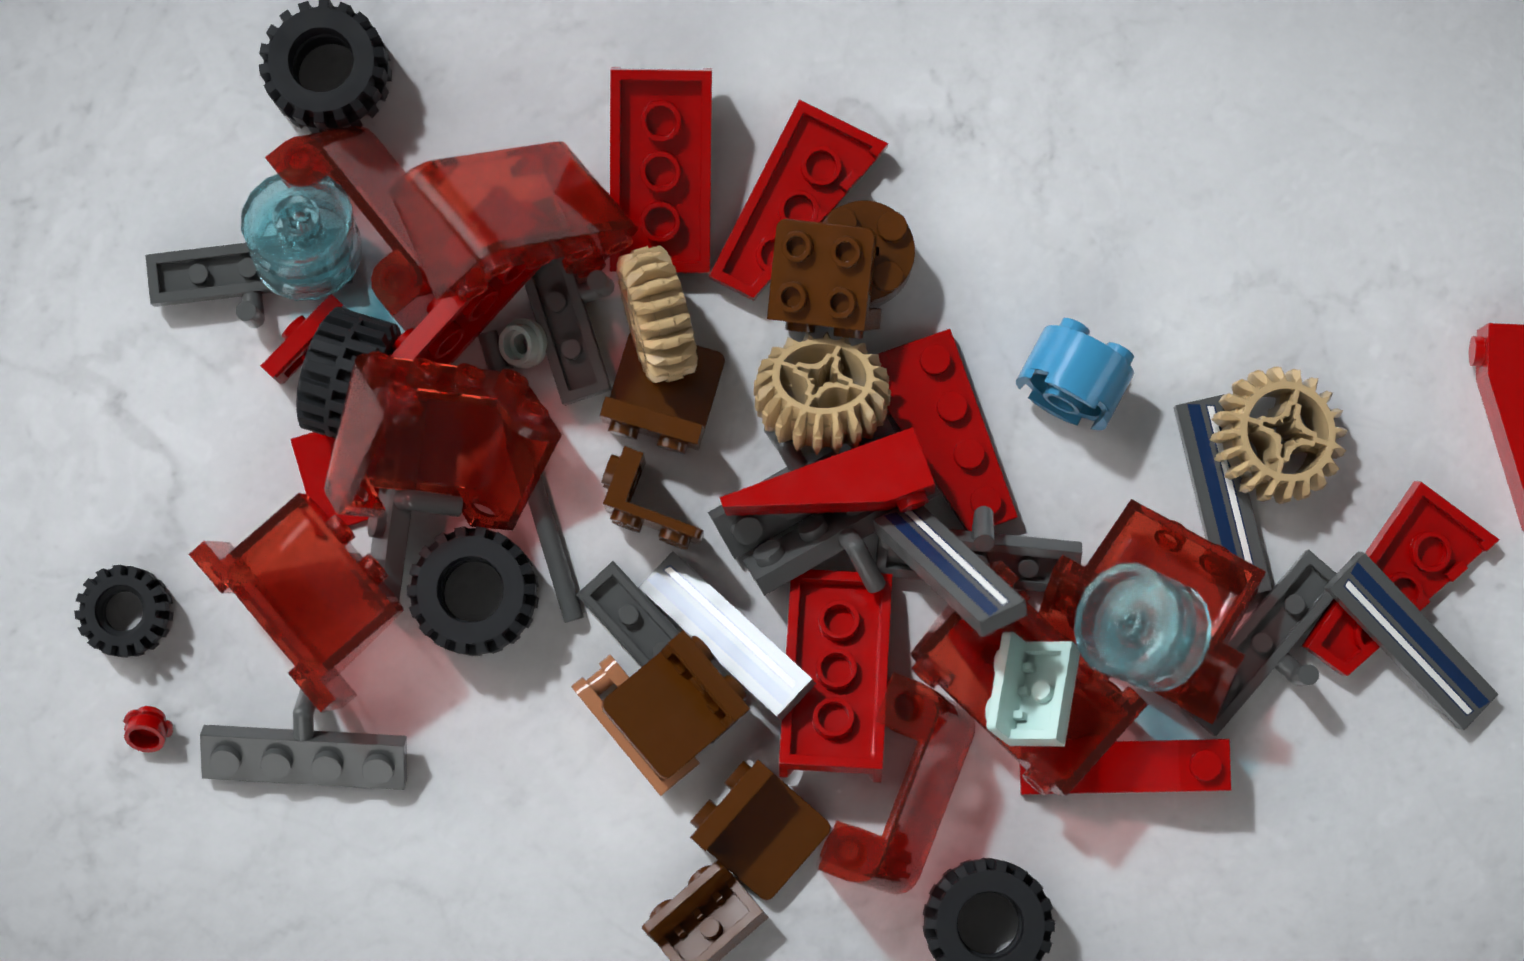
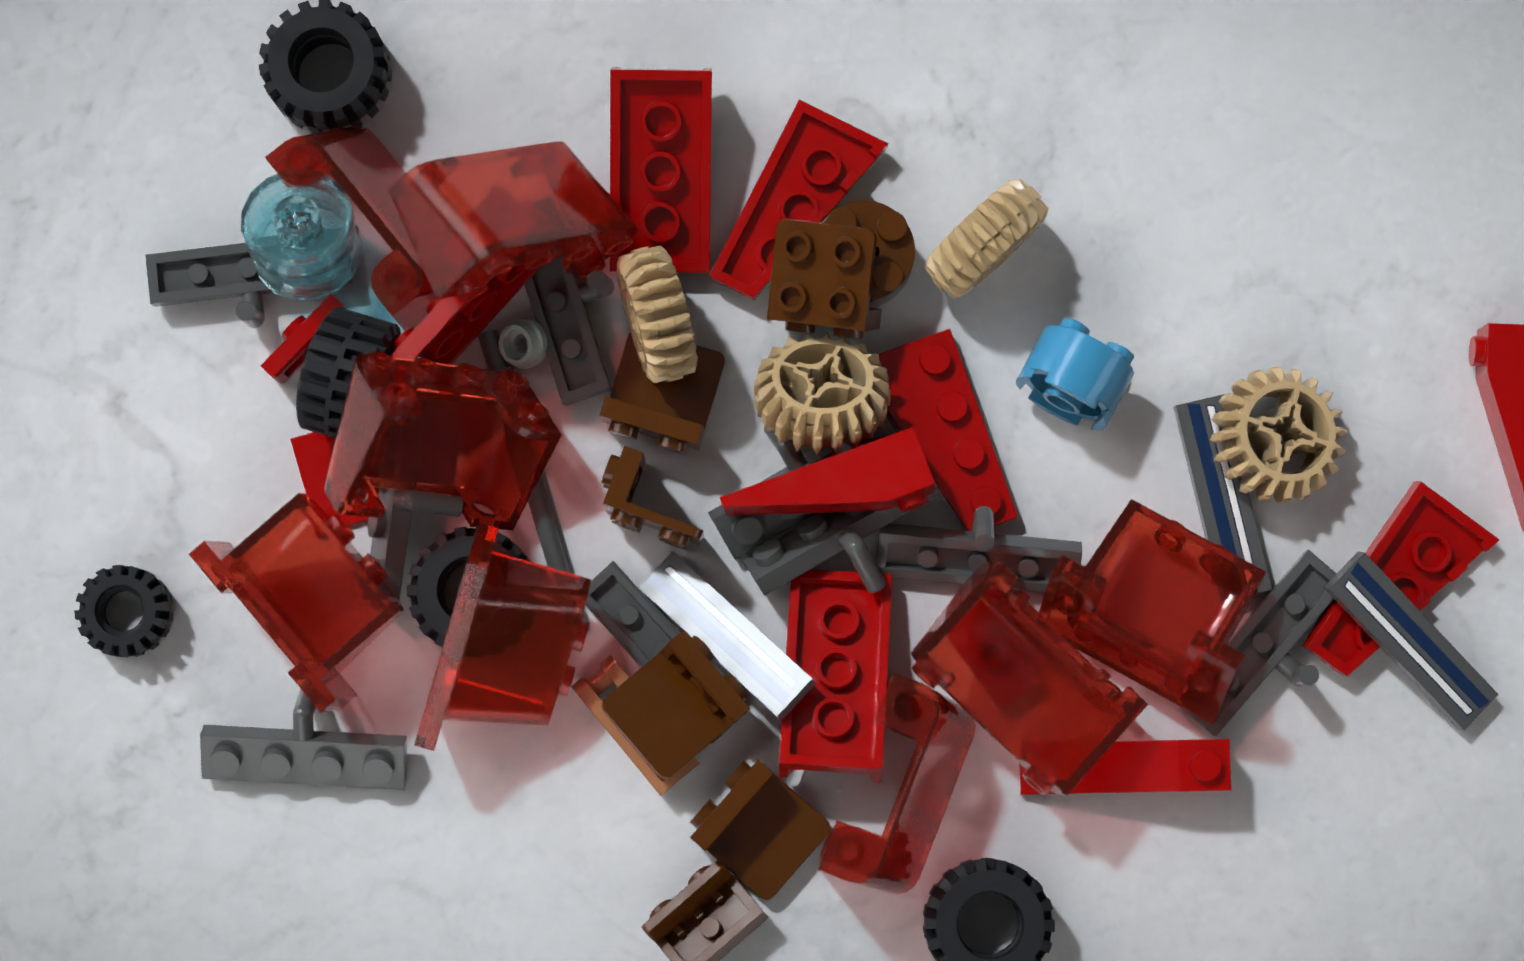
(146, 729): red plate -> none
(506, 642): none -> clear red windscreen
(951, 569): dark grey tile -> none
(986, 238): none -> tan gear
(1032, 691): light aqua bracket -> none
(1142, 627): clear light blue wheel -> none

